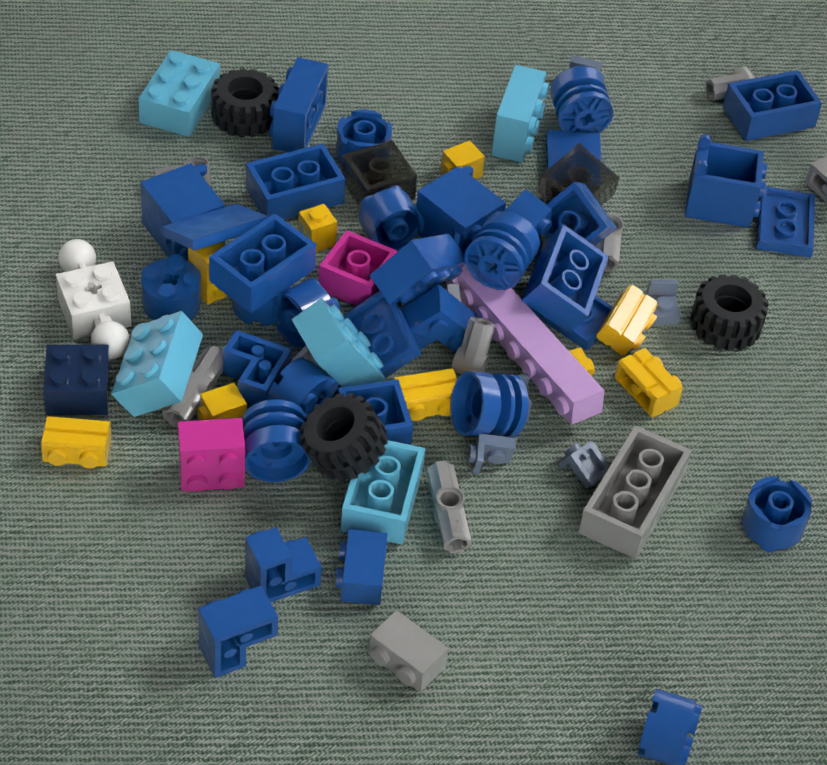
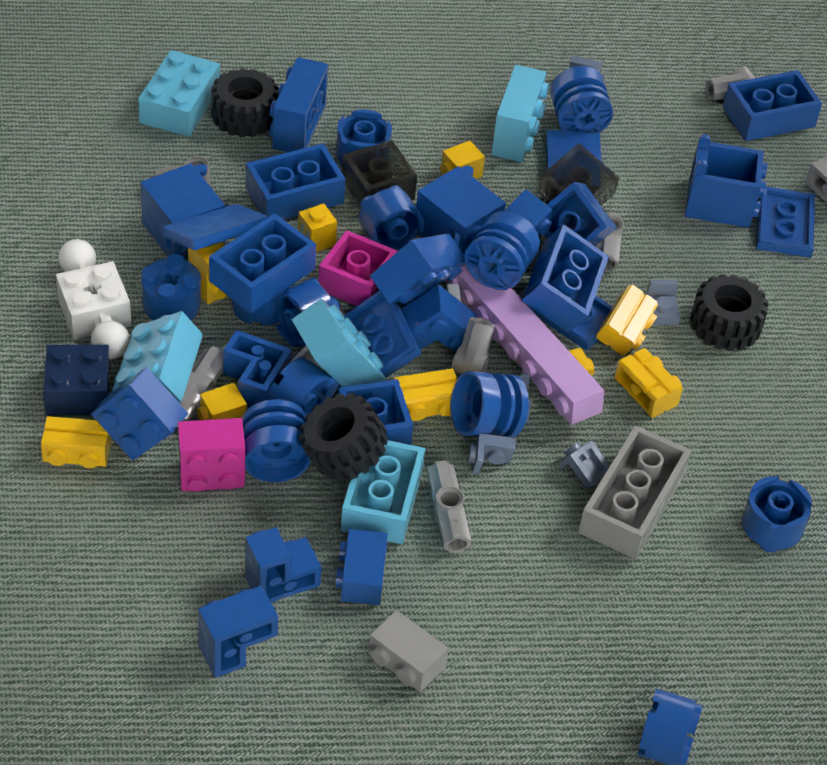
(139, 413): none -> blue brick

